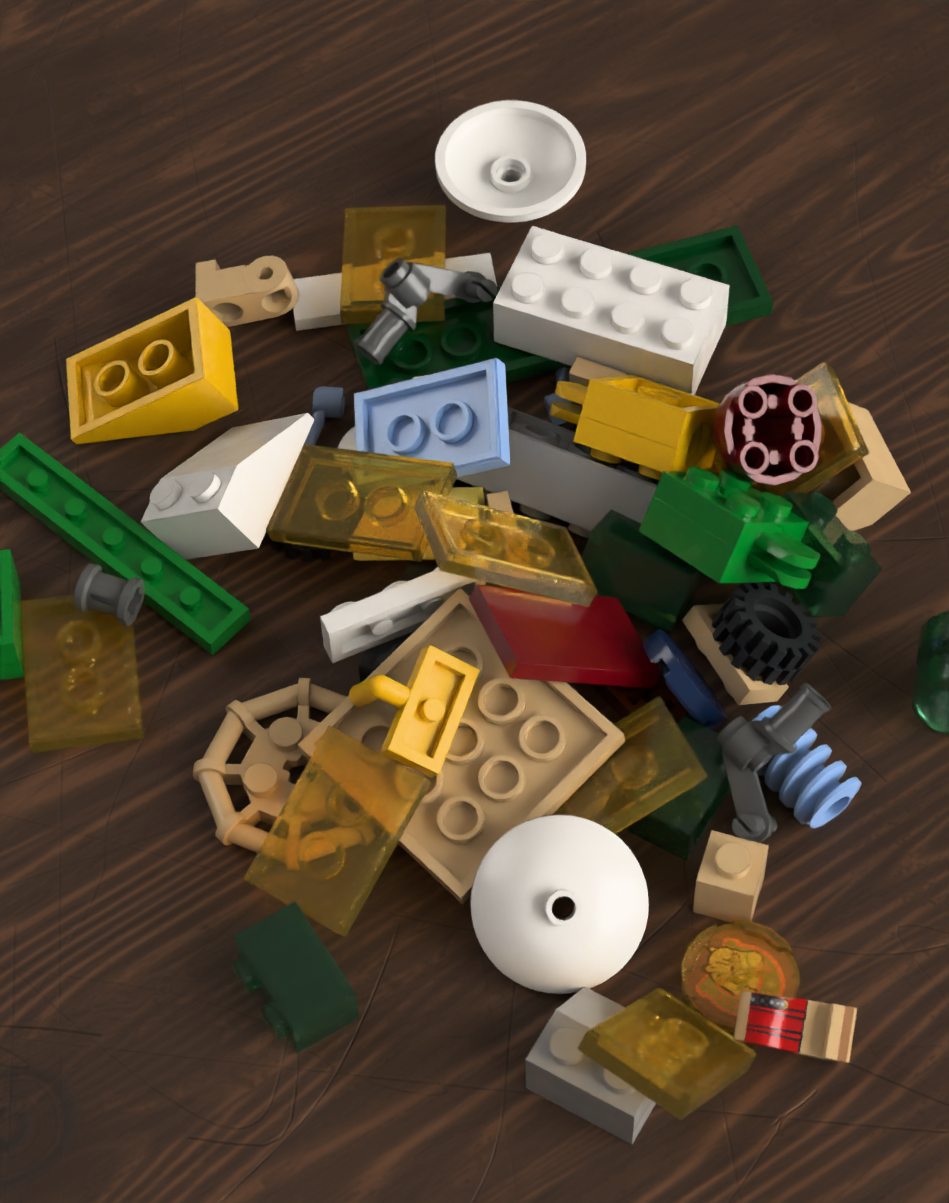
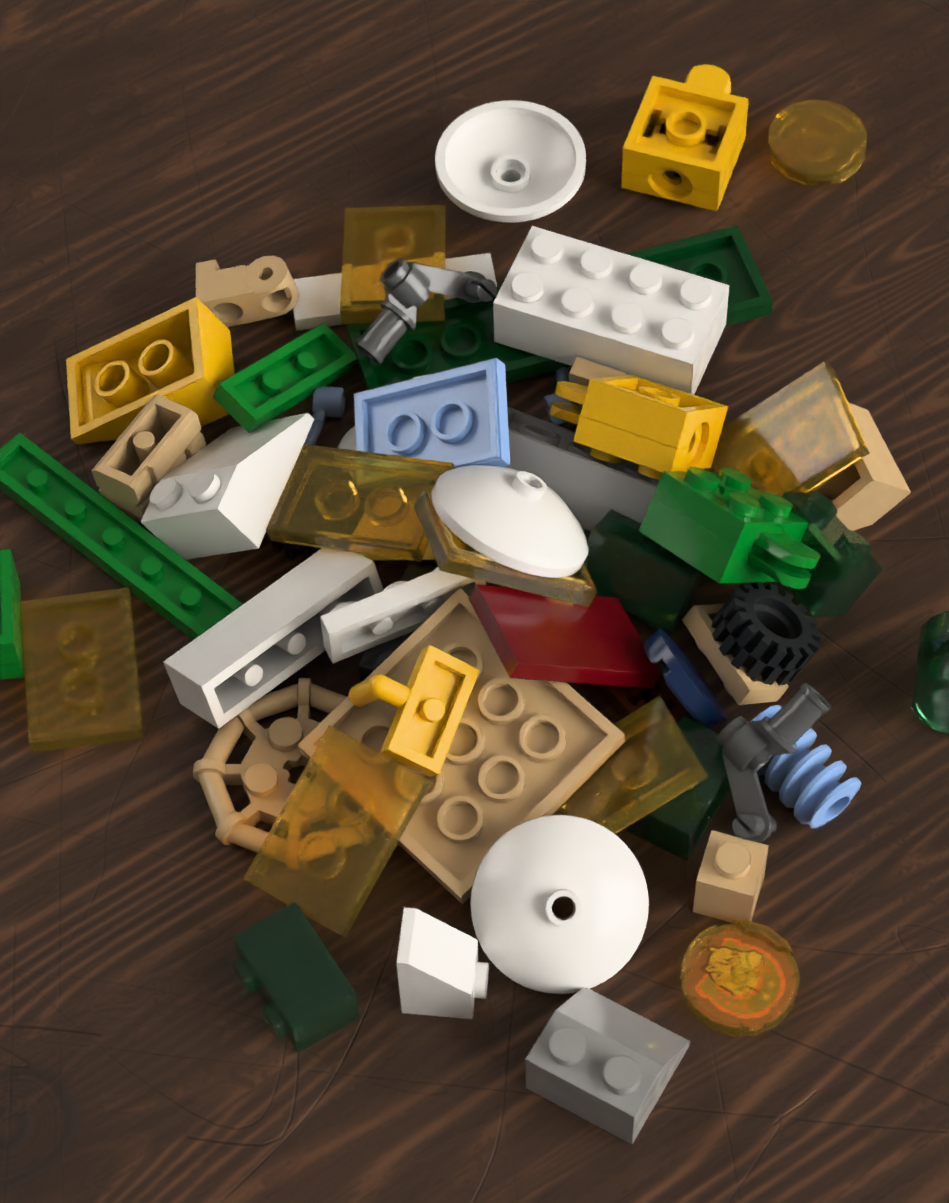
(109, 594): dark grey bush -> none
(145, 452): none -> tan brick
(267, 636): none -> white brick
(285, 377): none -> green plate
(438, 968): none -> white slope
(511, 519): none -> white dish
(668, 1052): clear yellow tile -> none
(687, 131): none -> yellow brick
(768, 429): dark red piece -> none
(796, 1026): leg -> none
(817, 142): none -> clear yellow tile

